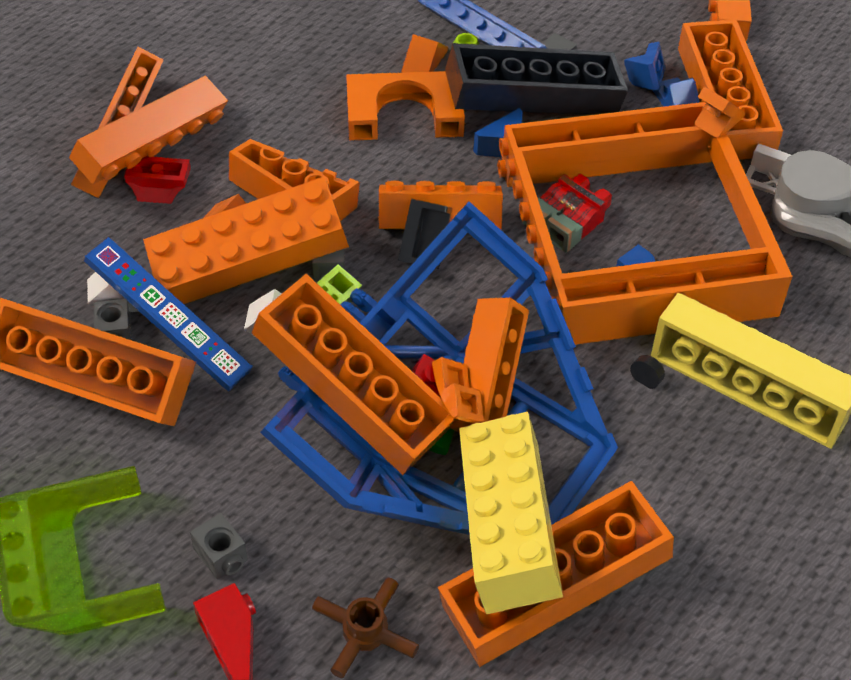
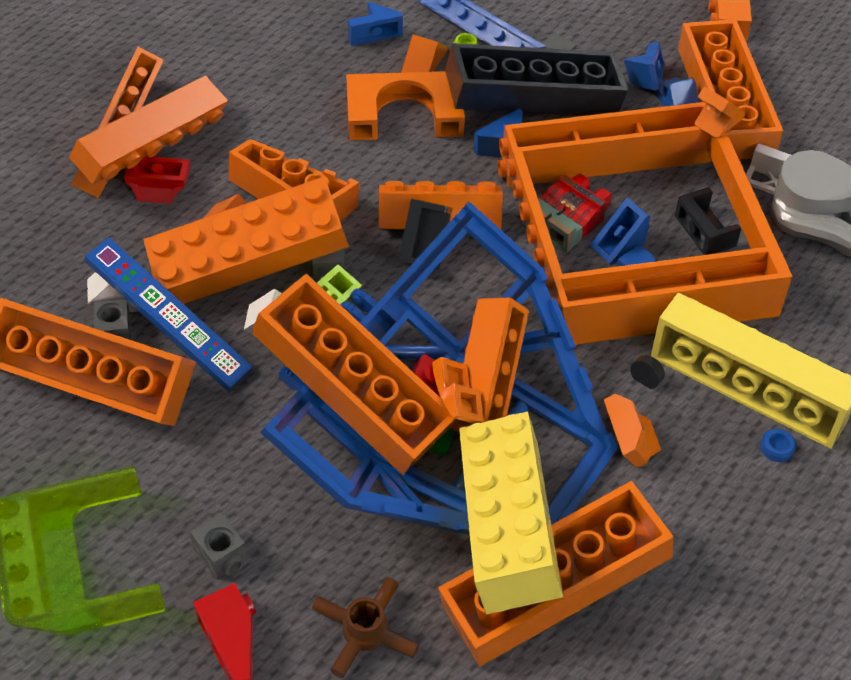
(378, 25): none -> blue slope
(622, 232): none -> blue slope
(632, 430): none -> orange slope
(703, 225): none -> black panel
(778, 445): none -> blue tile

